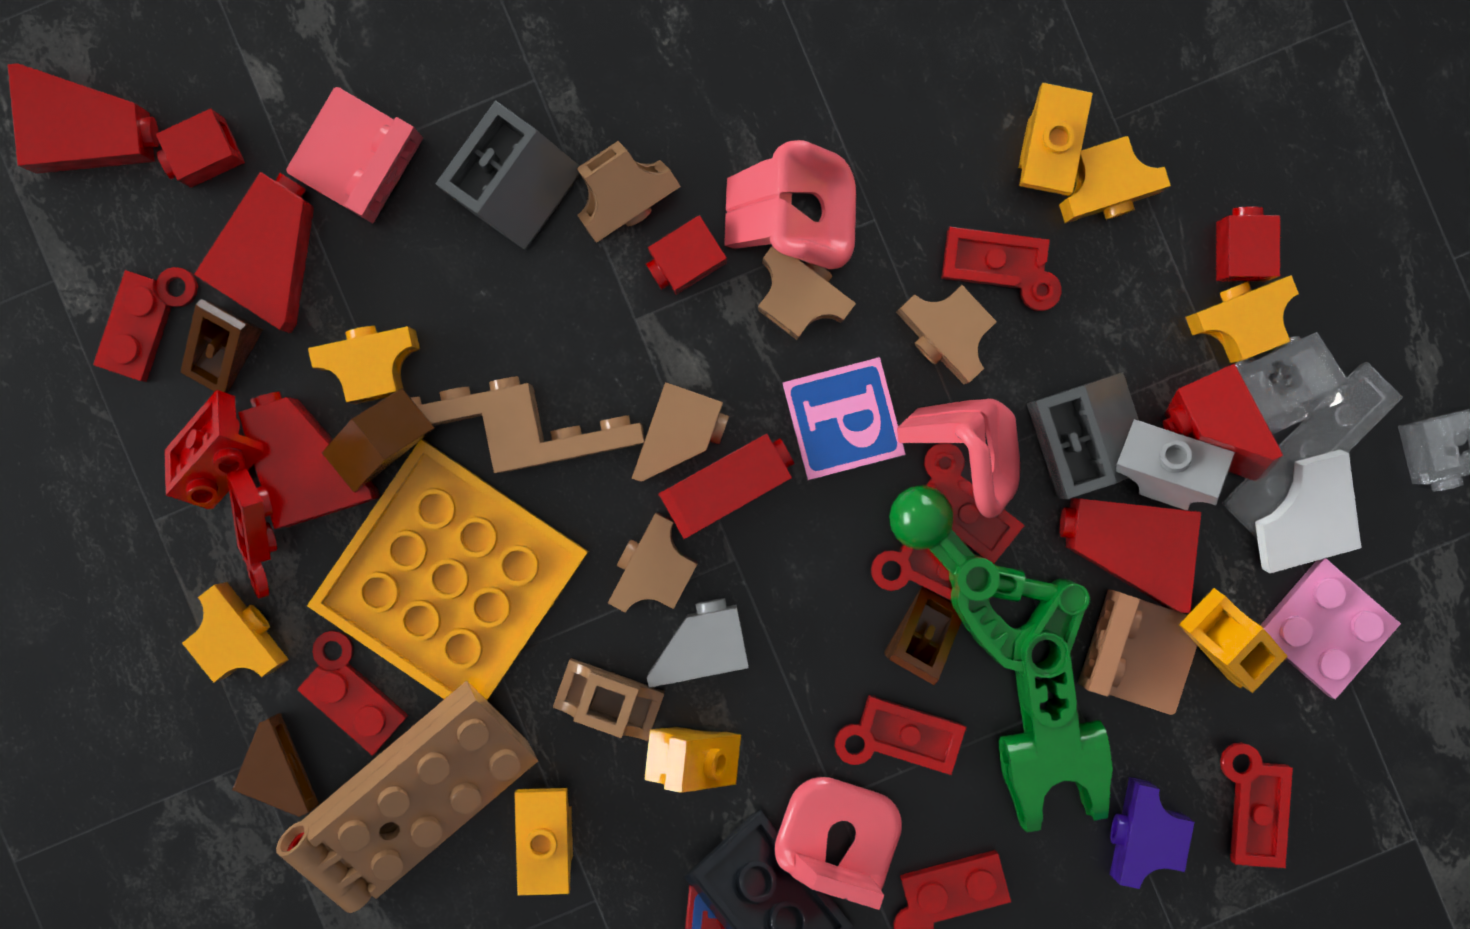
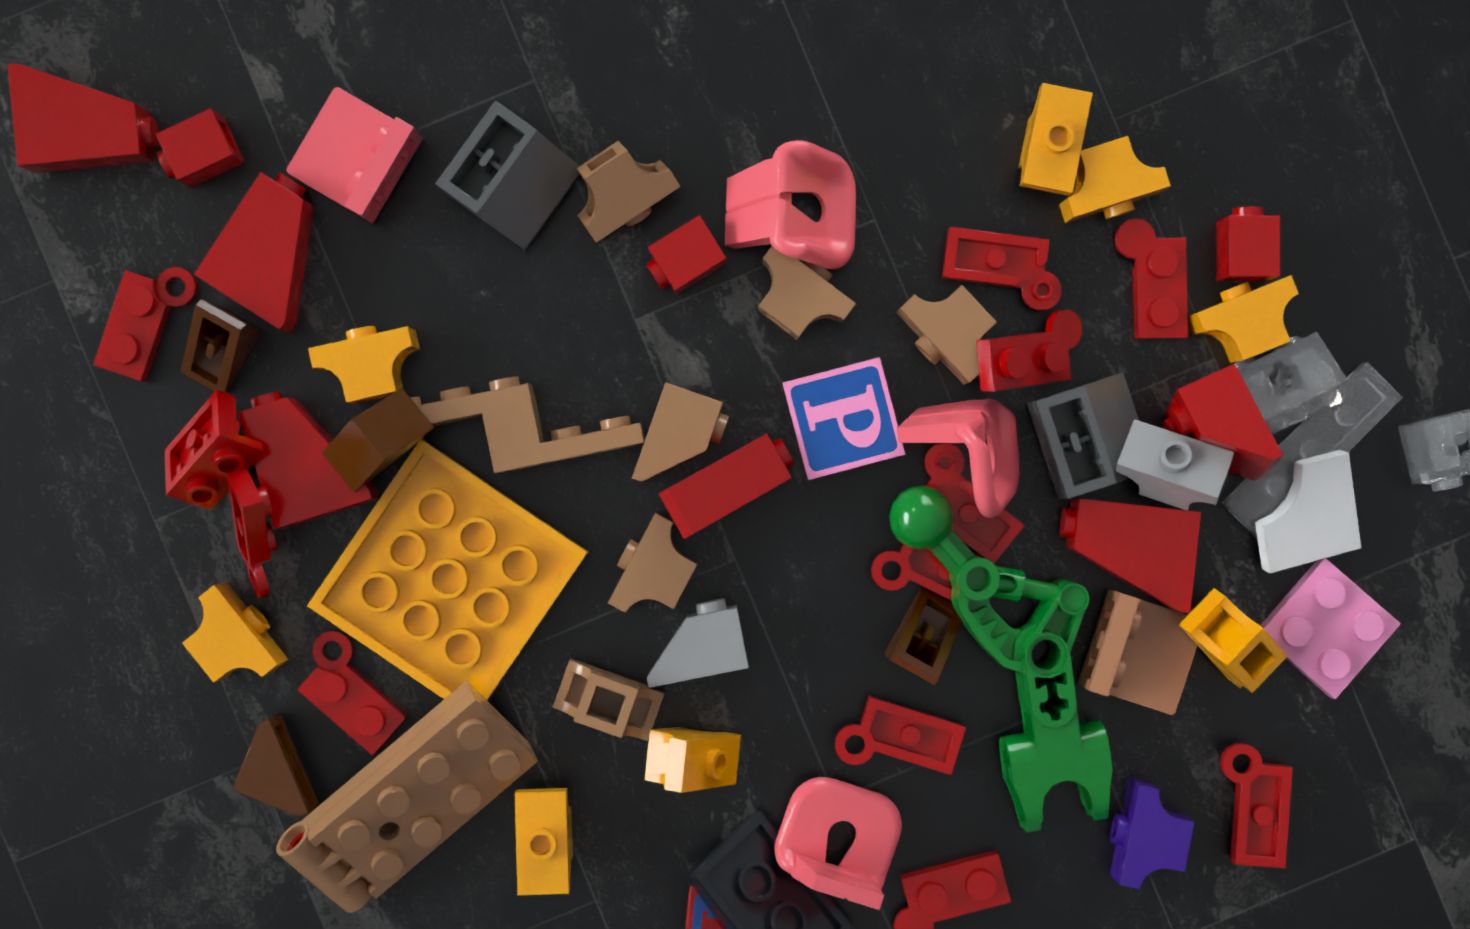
(1030, 357): none -> red hinge
(1158, 281): none -> red hinge

